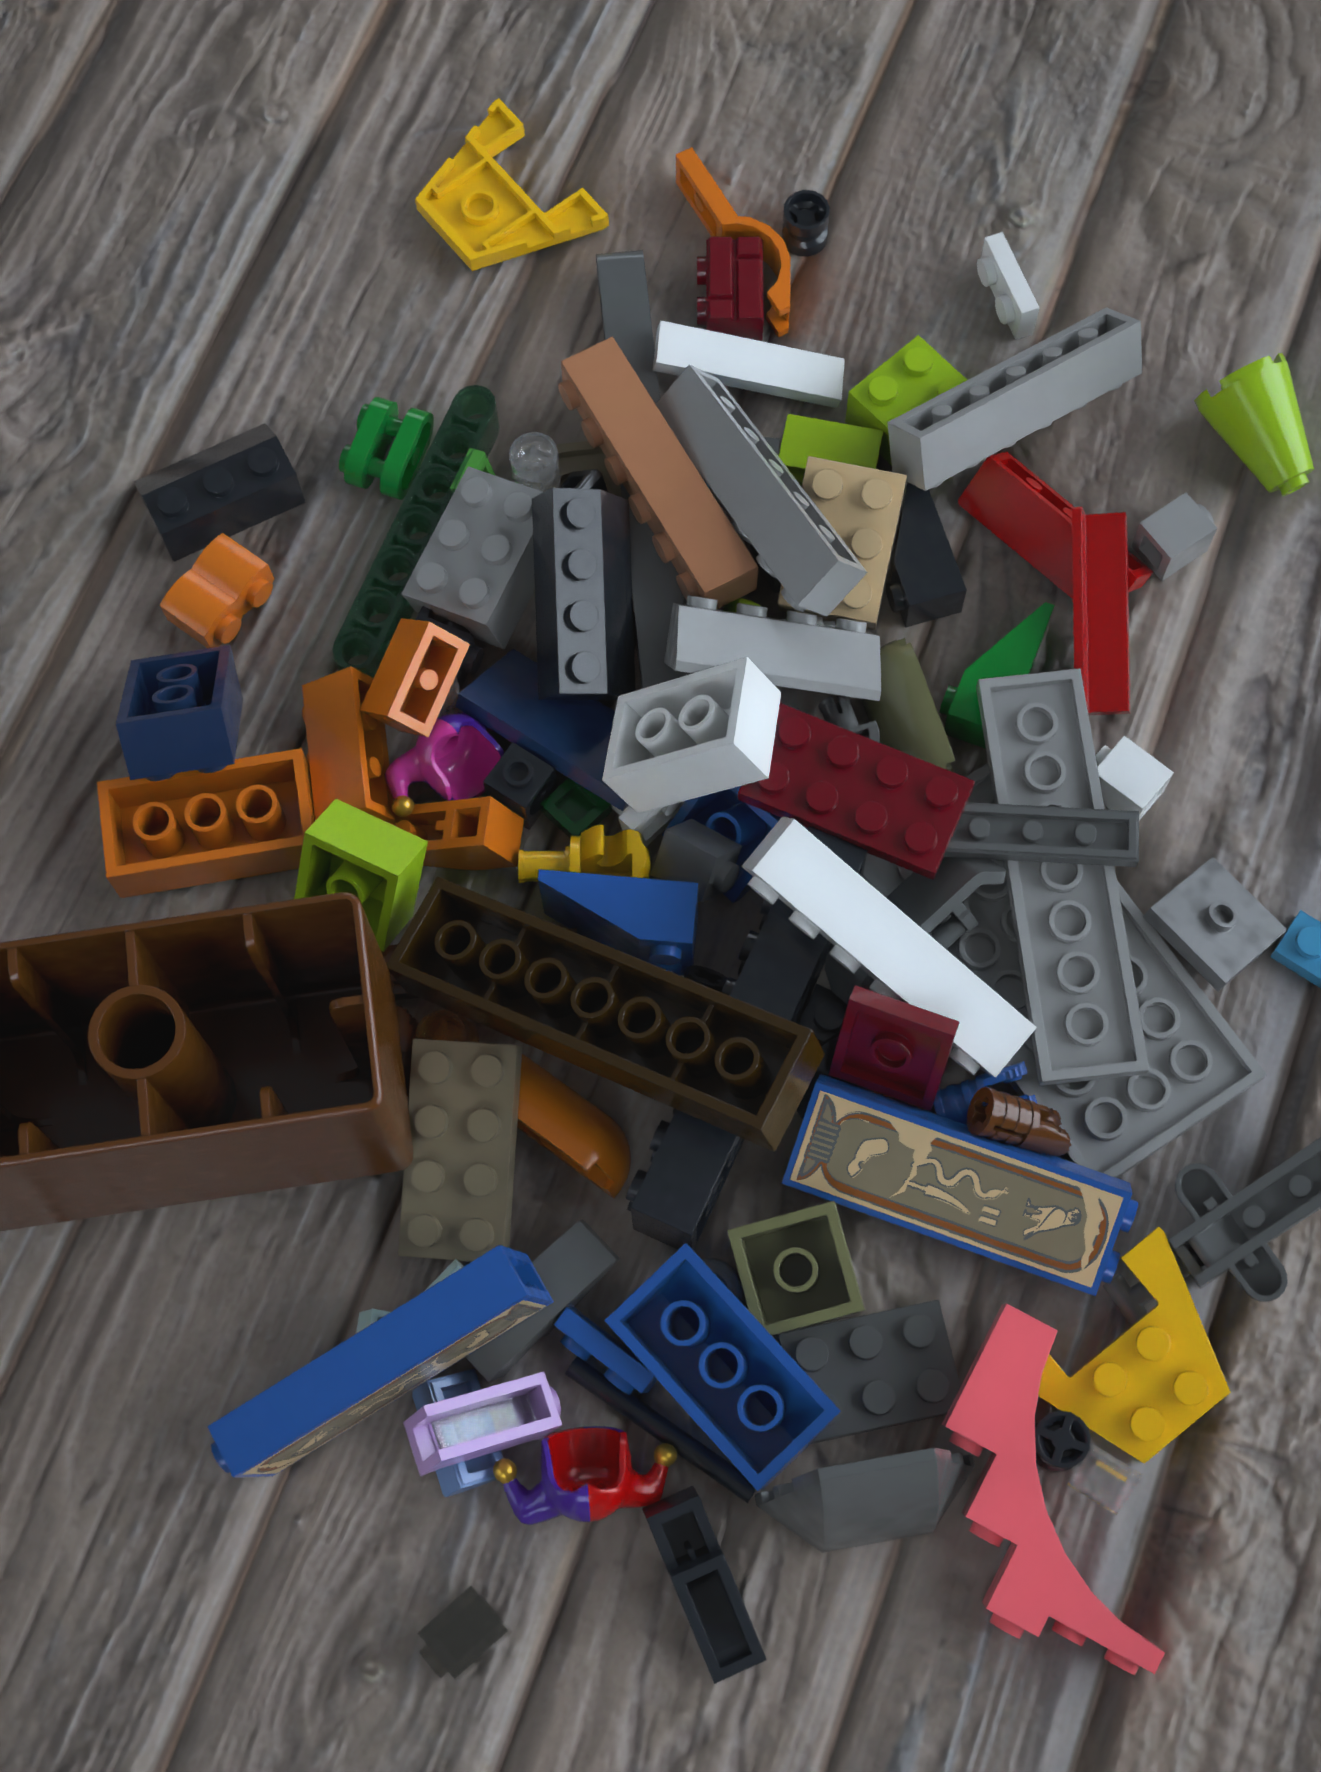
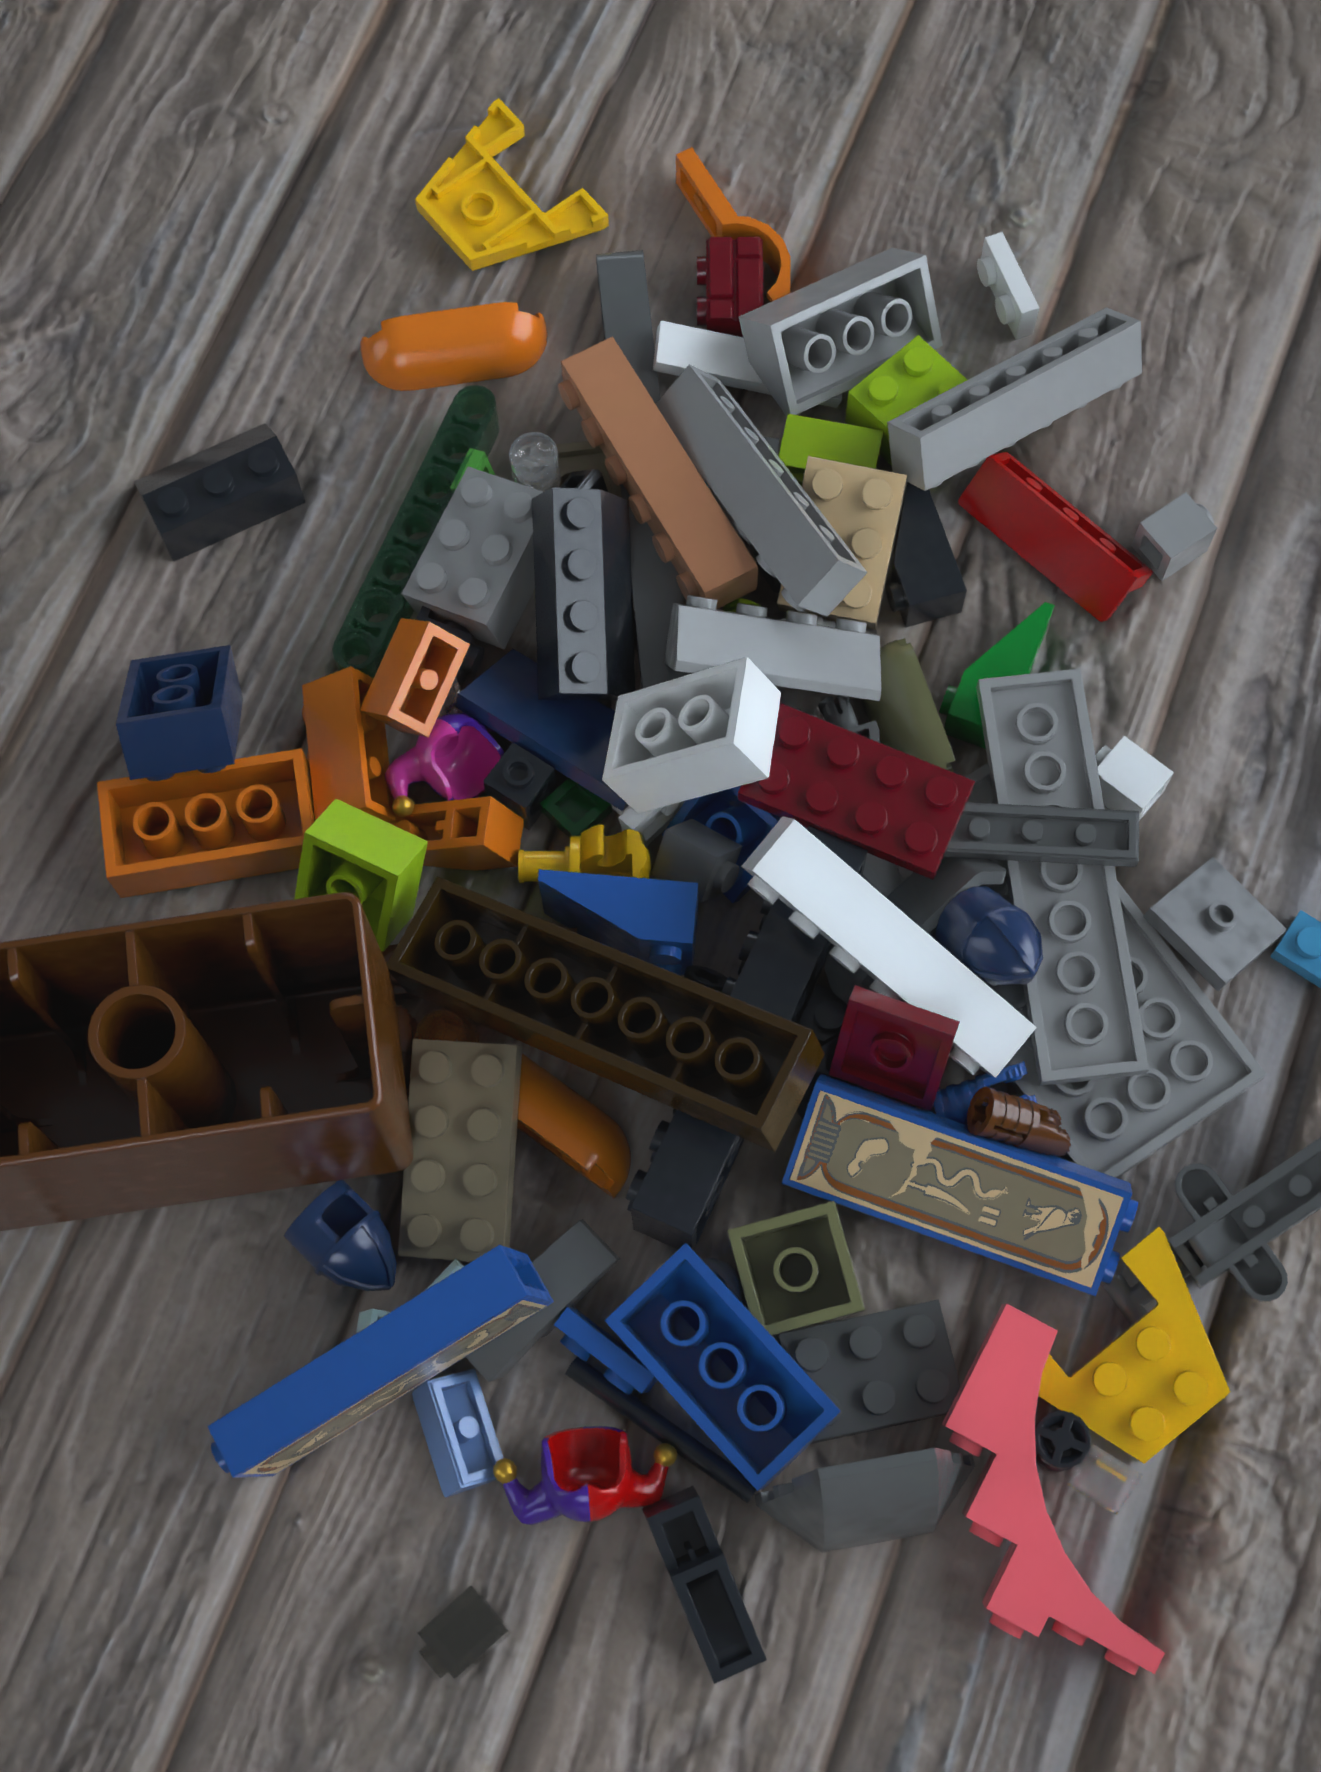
(218, 592): orange brick -> none
(345, 1240): none -> dark blue helmet
(376, 427): green brick -> none
(454, 346): none -> orange brick
(482, 1422): lavender window -> none
(805, 223): black wheel -> none
(840, 328): none -> light grey slope
(991, 937): none -> dark blue helmet
(1101, 609): red panel -> none
(1262, 423): lime cone -> none

